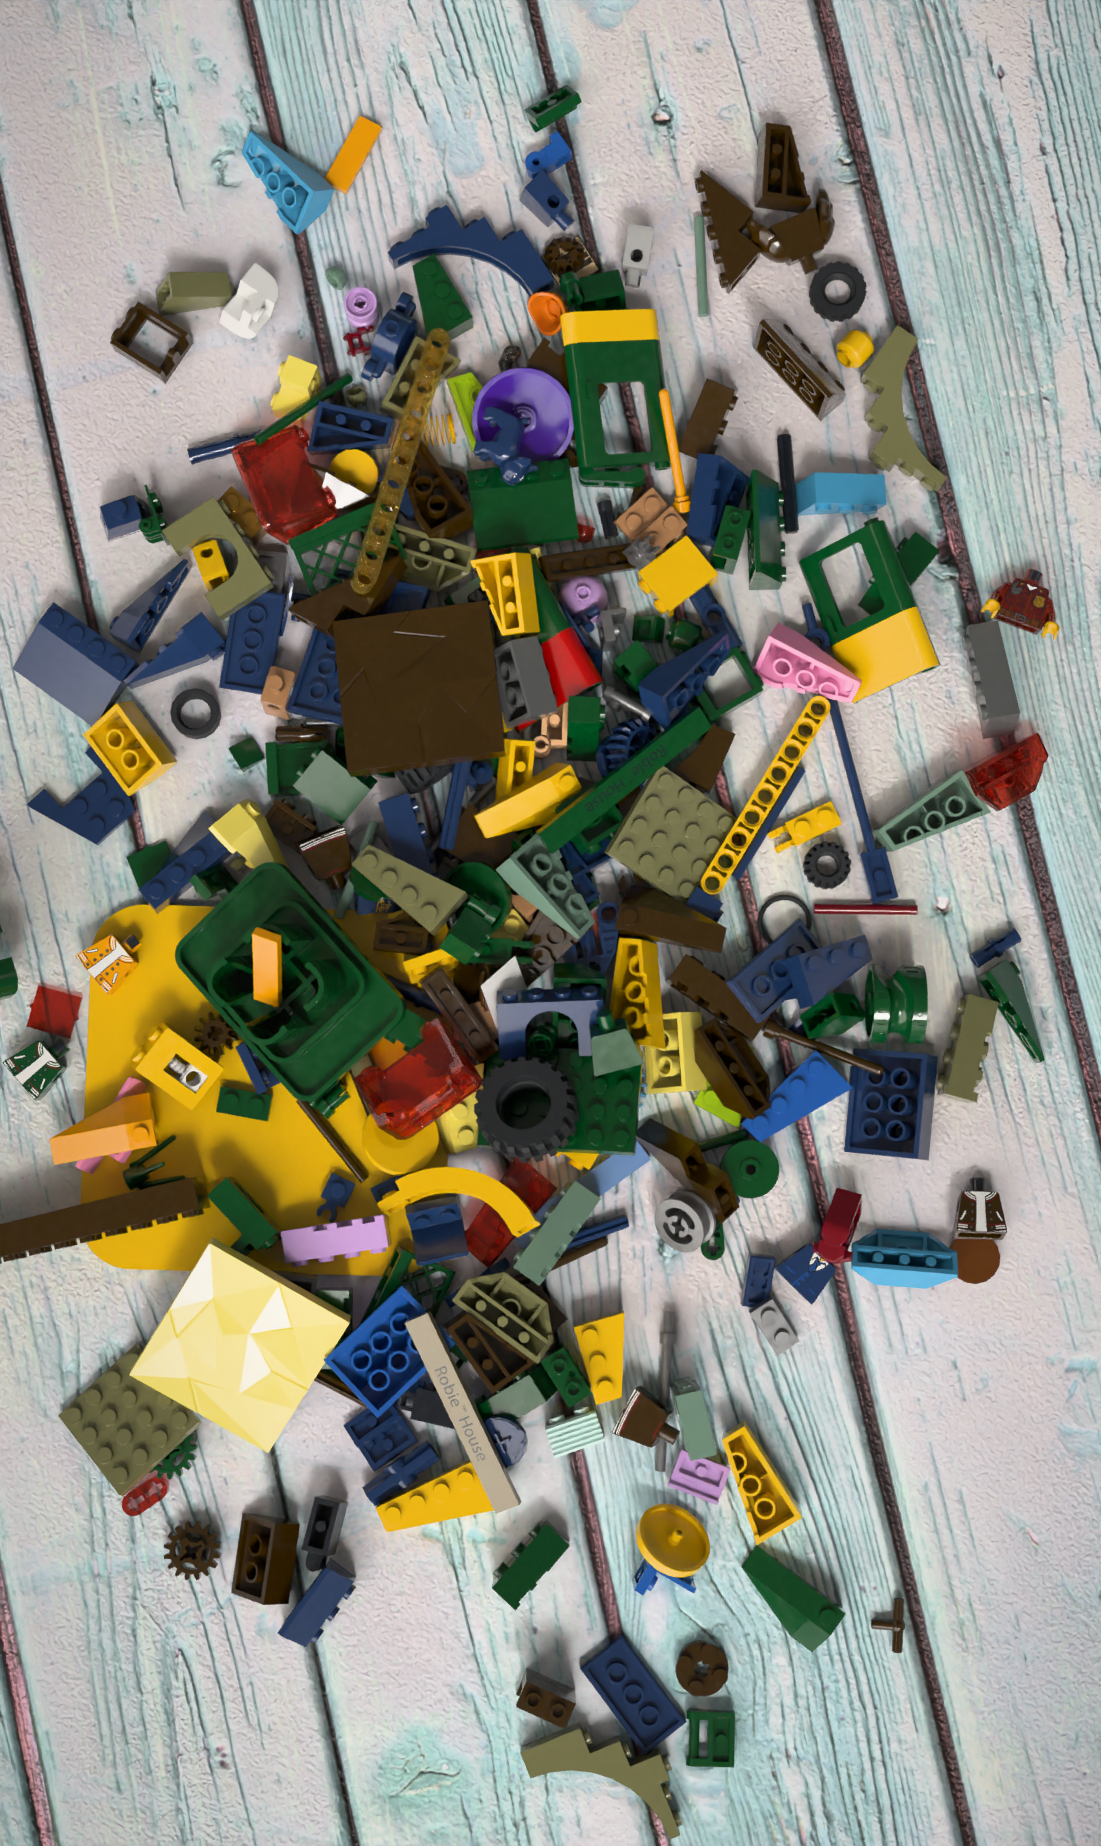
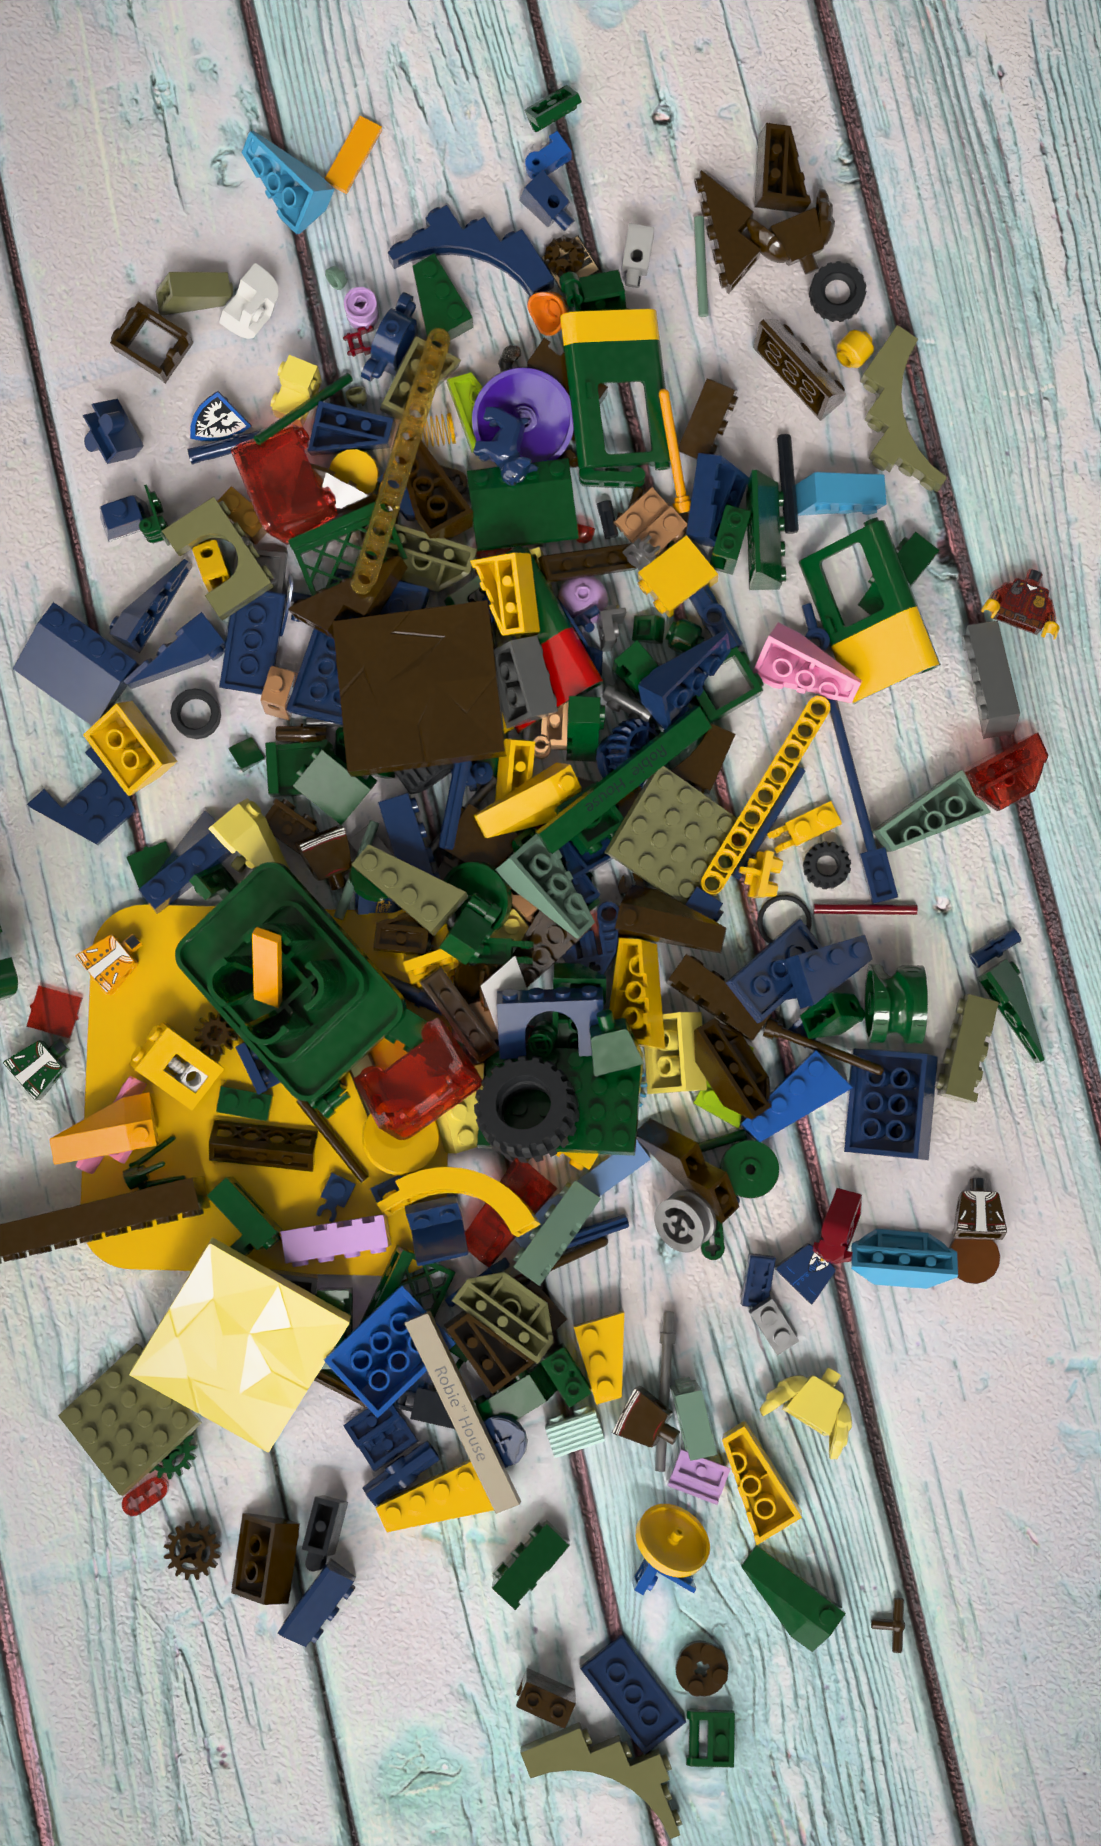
(111, 432): none -> dark blue piece
(217, 420): none -> shield
(262, 1150): none -> dark brown fence
(758, 874): none -> yellow hips
(816, 1405): none -> light yellow torso

